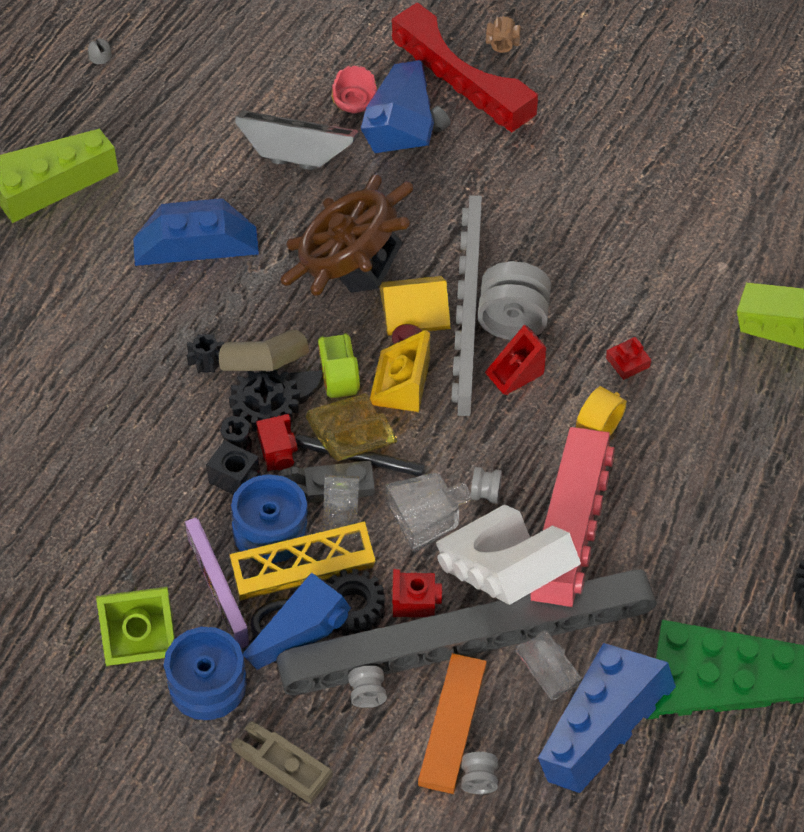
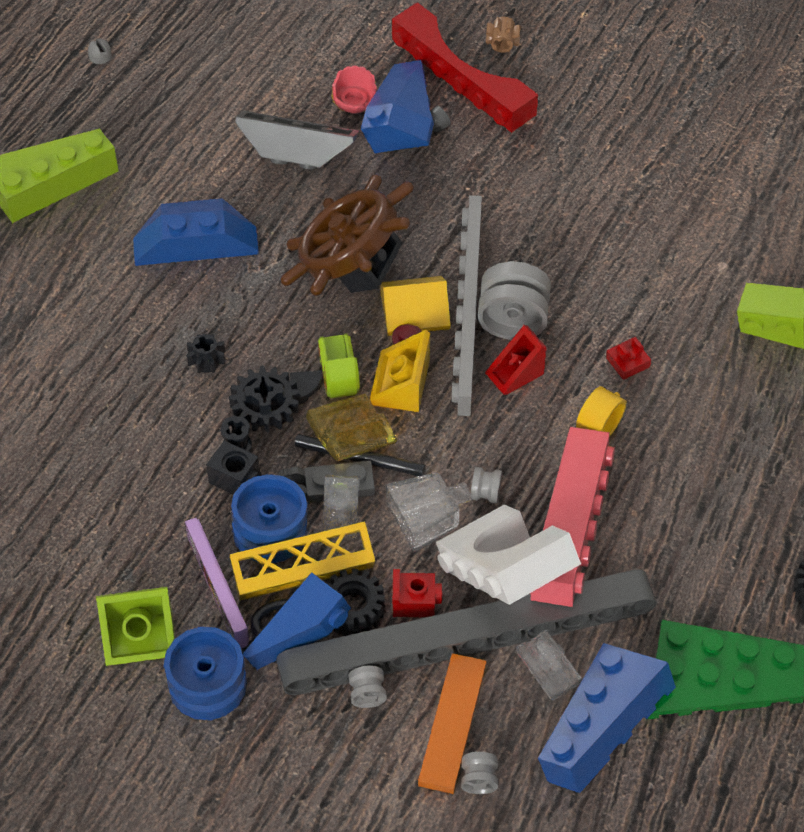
(263, 355): dark tan brick -> none
(277, 442): red brick -> none
(284, 762): dark tan hinge -> none

